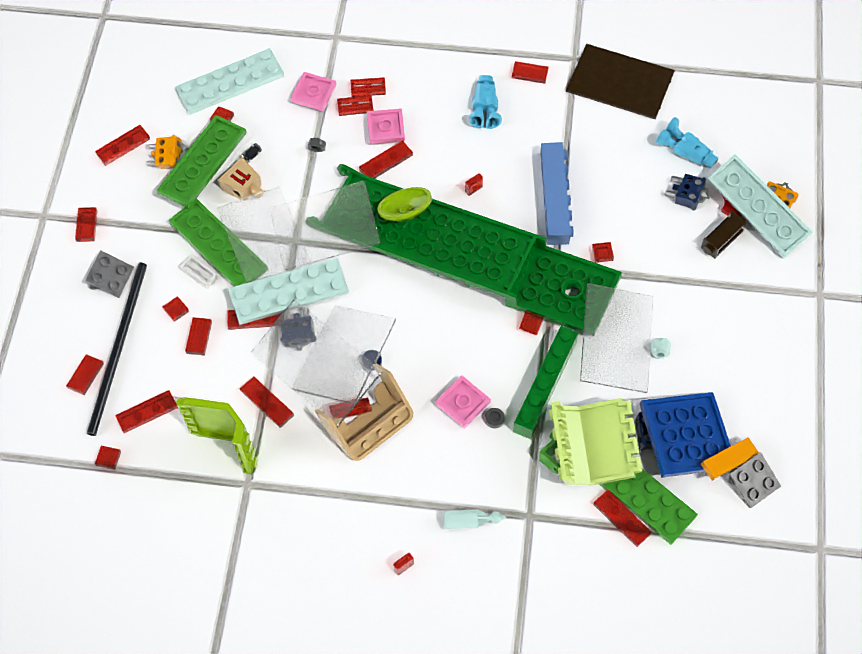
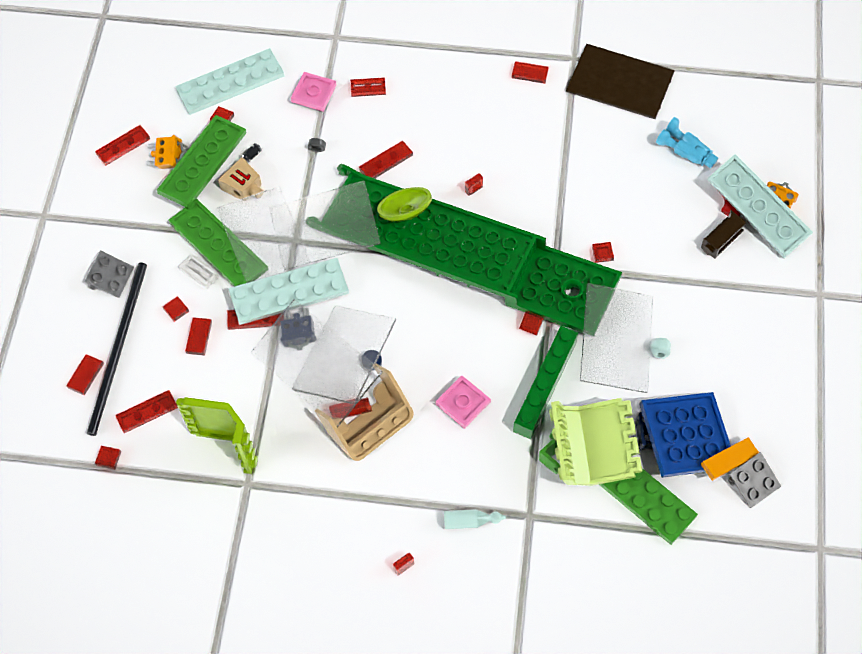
(86, 224): clear red tile -> none
(267, 402): clear red tile -> none
(355, 105): clear red tile -> none
(385, 126): bright pink plate -> none
(485, 100): medium azure piece -> none
(494, 418): dark grey tile -> none
(555, 193): medium blue brick -> none
(622, 518): clear red tile -> none
(689, 190): dark blue piece -> none

